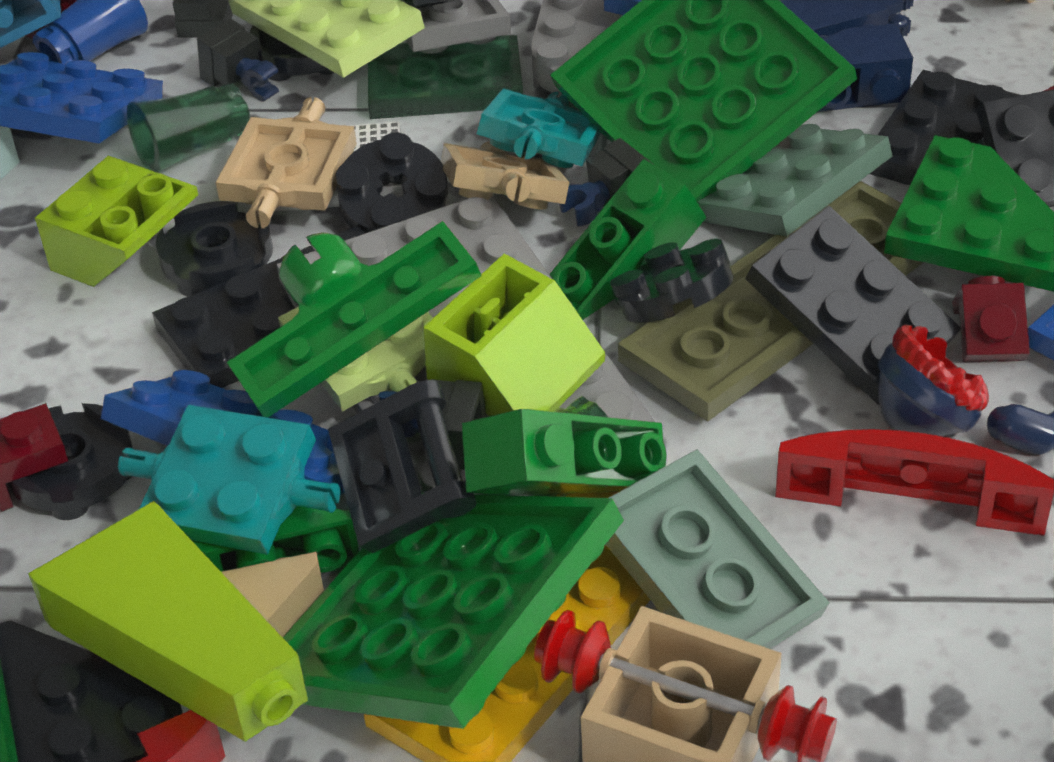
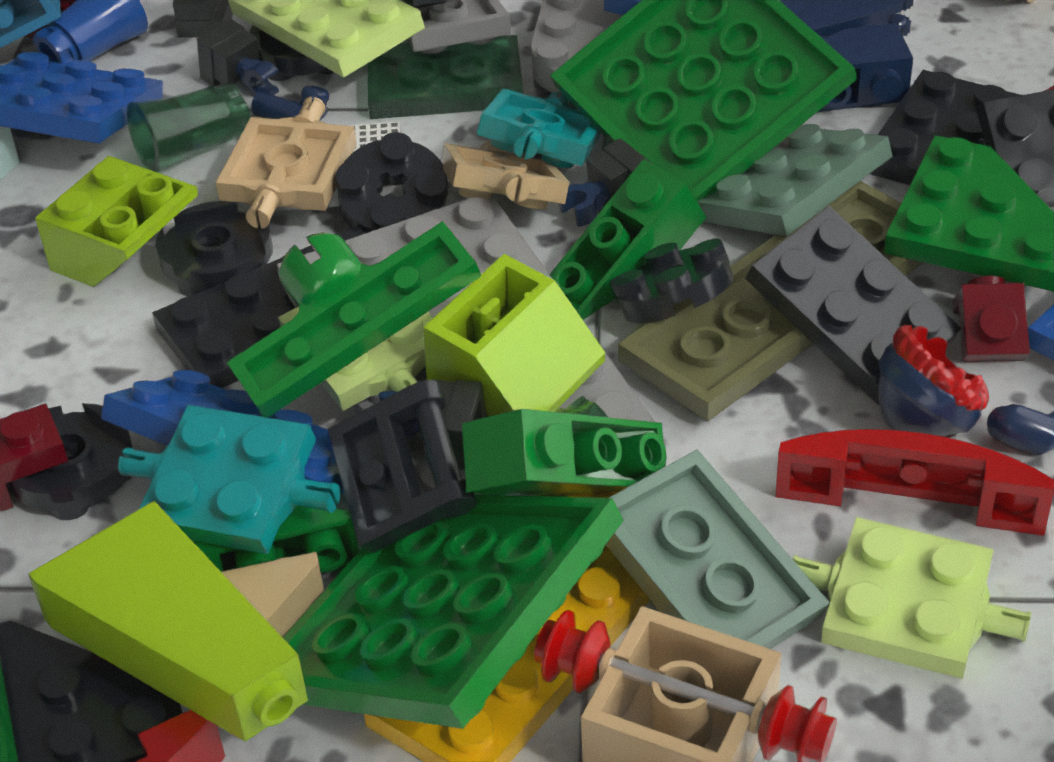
(275, 107): none -> dark blue arm
(910, 597): none -> yellowish green plate

